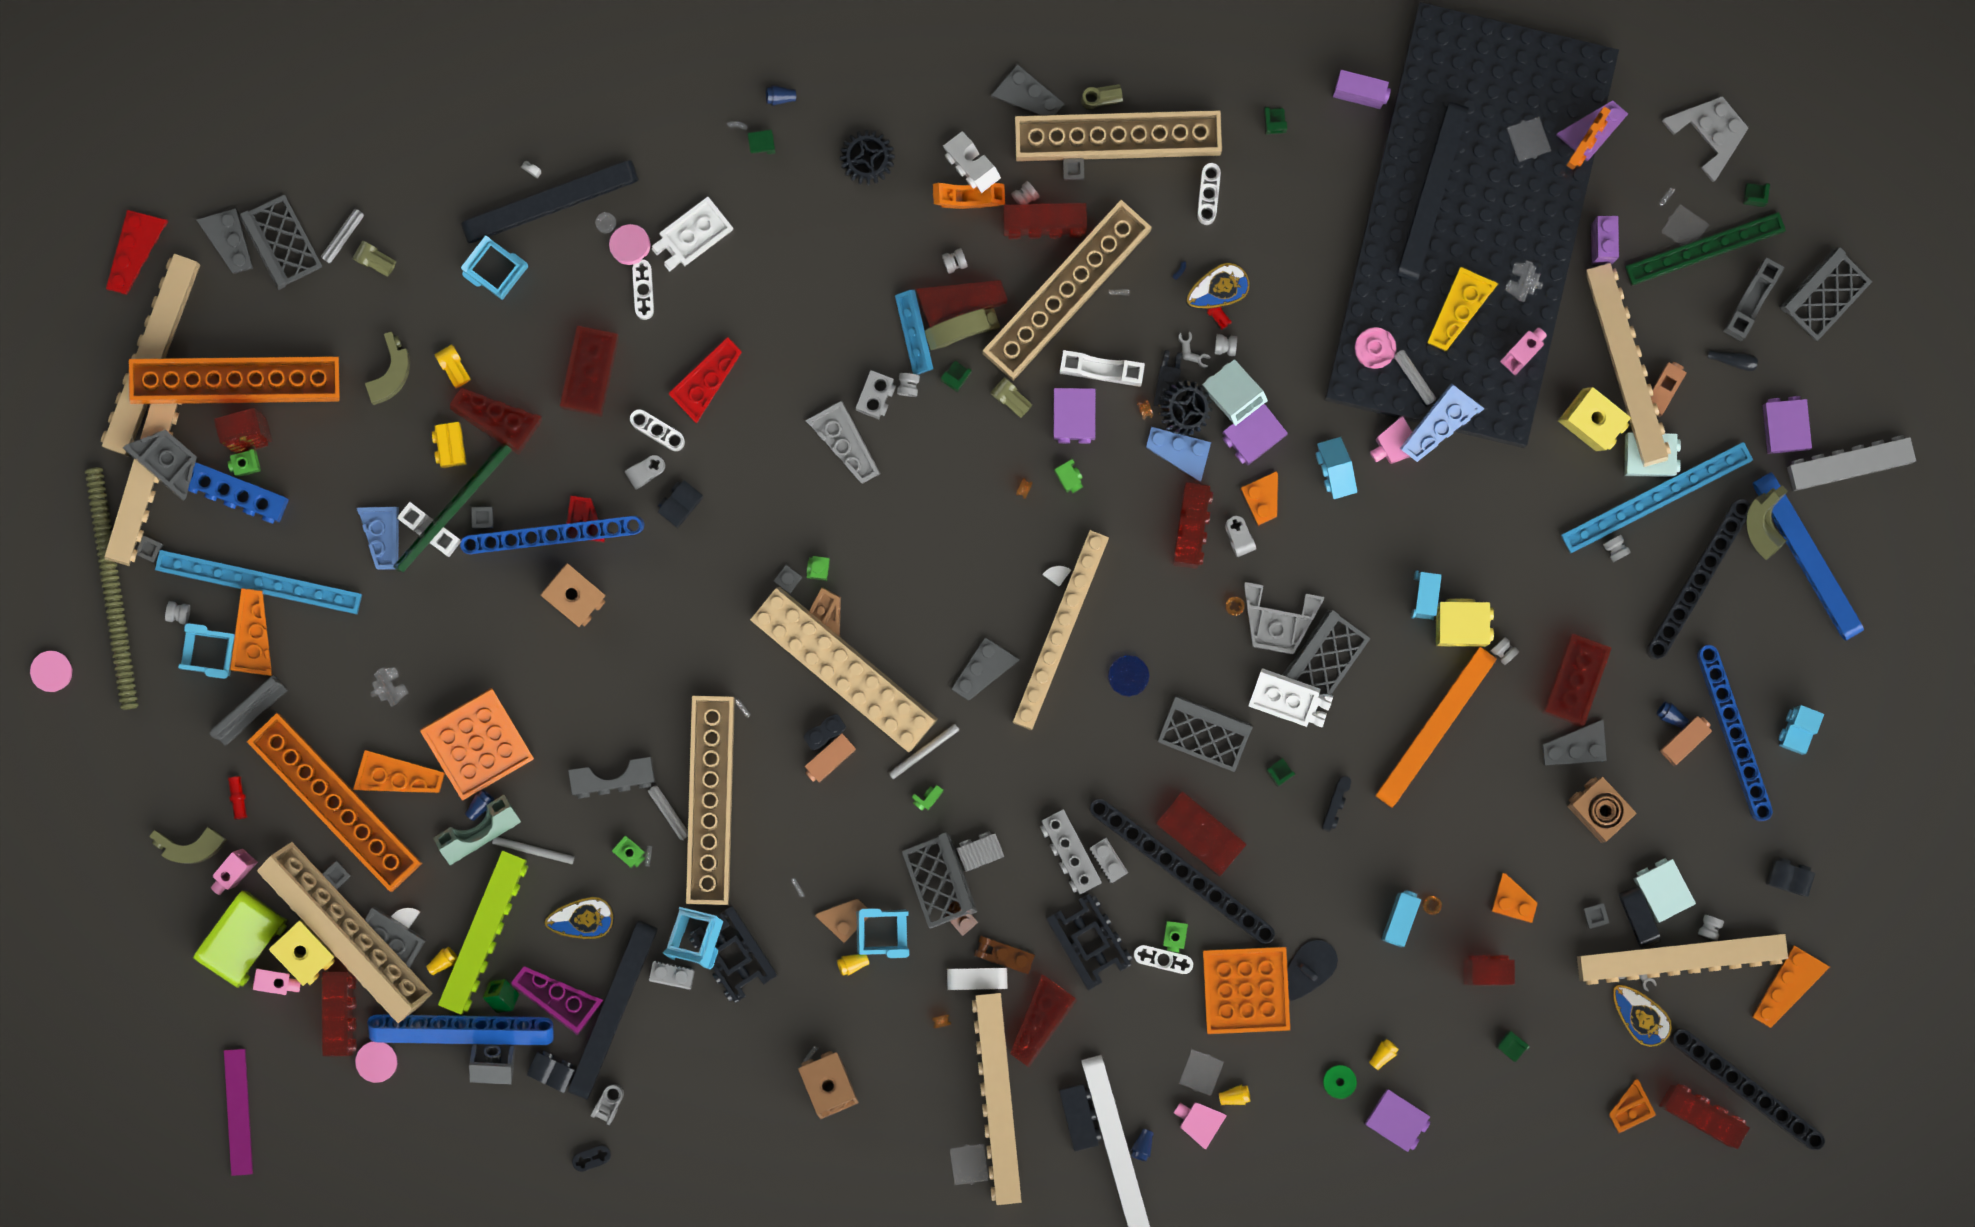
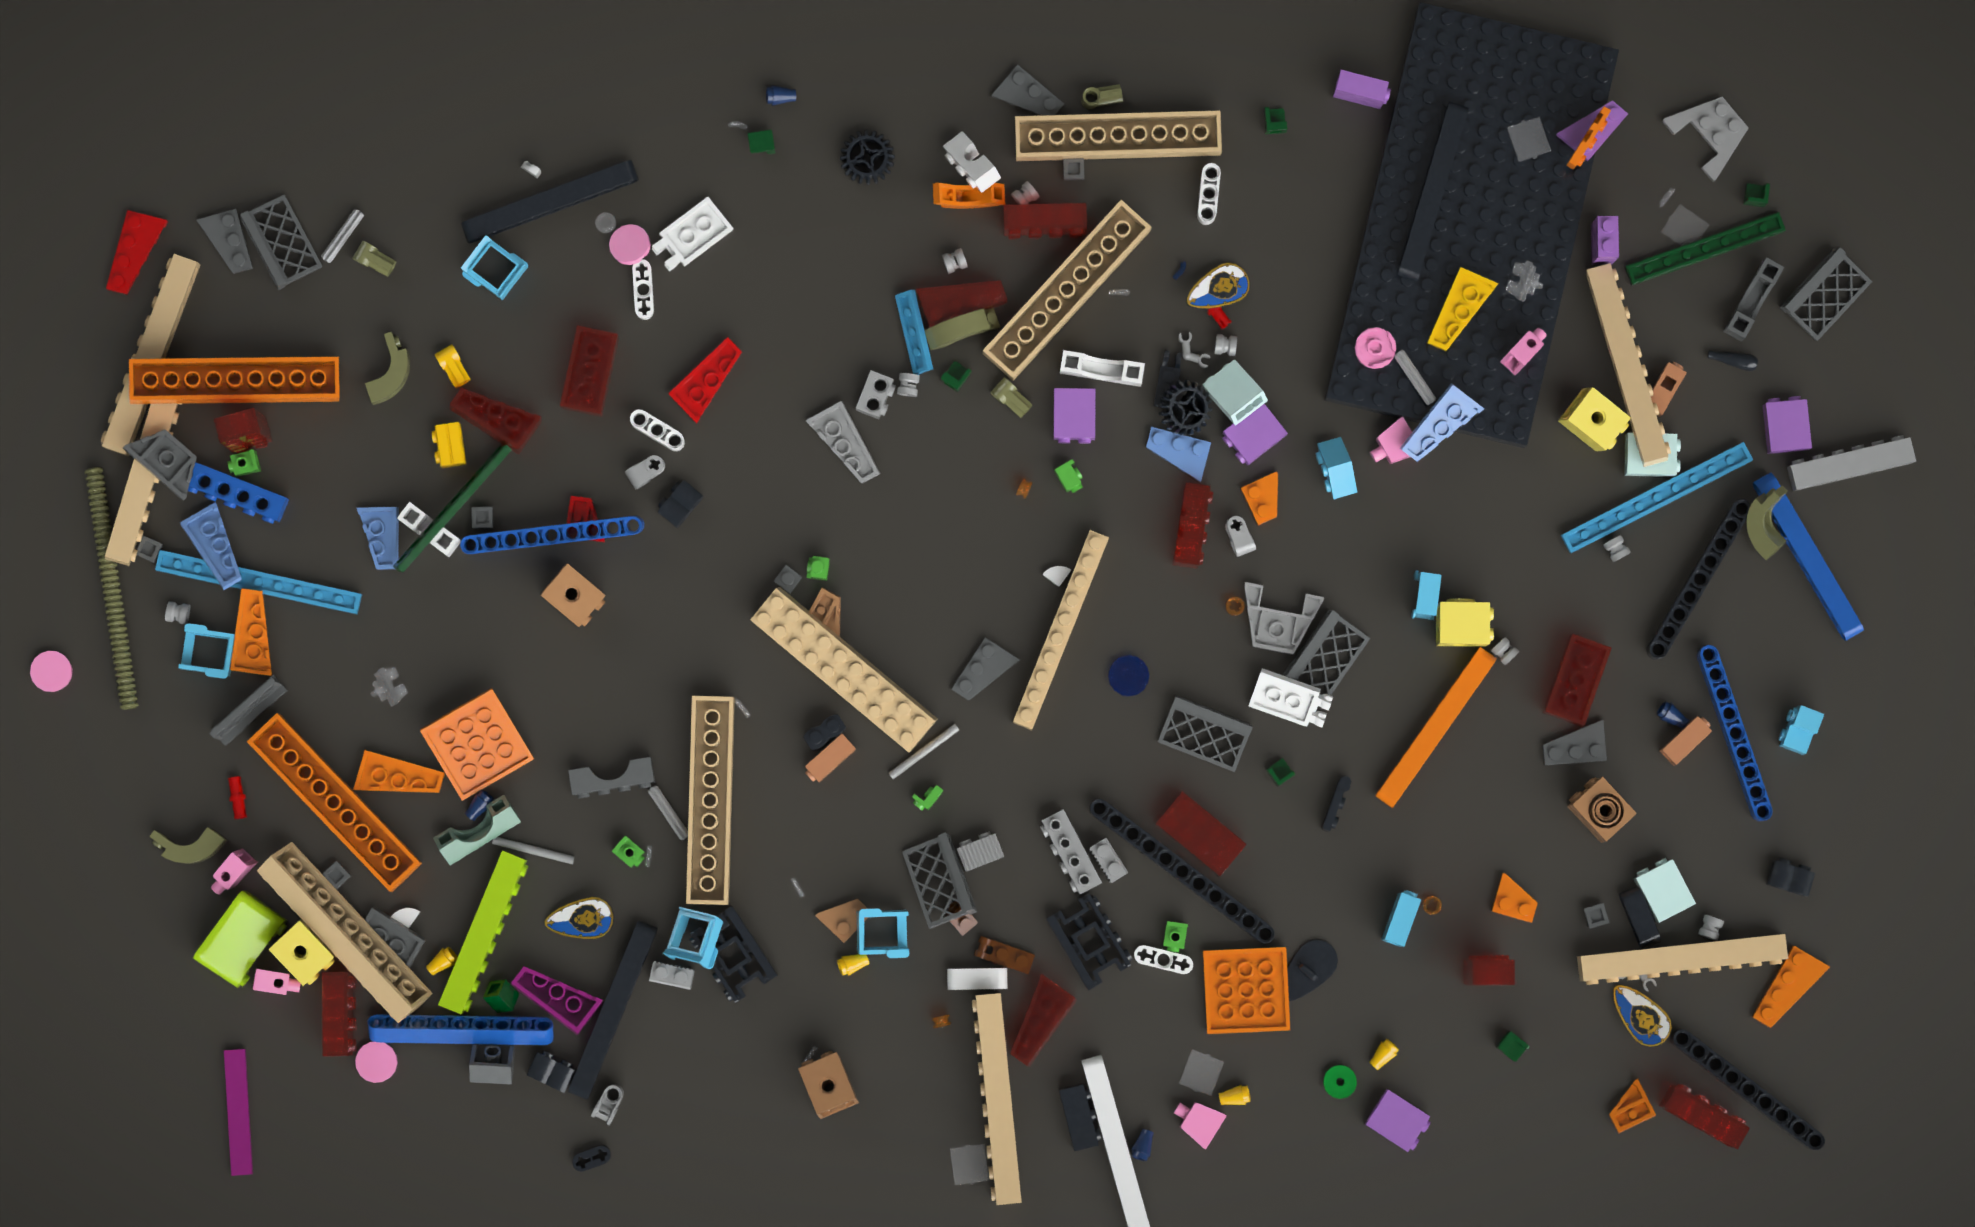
(211, 541): none -> medium blue wing
(1145, 409): clear orange bush -> none

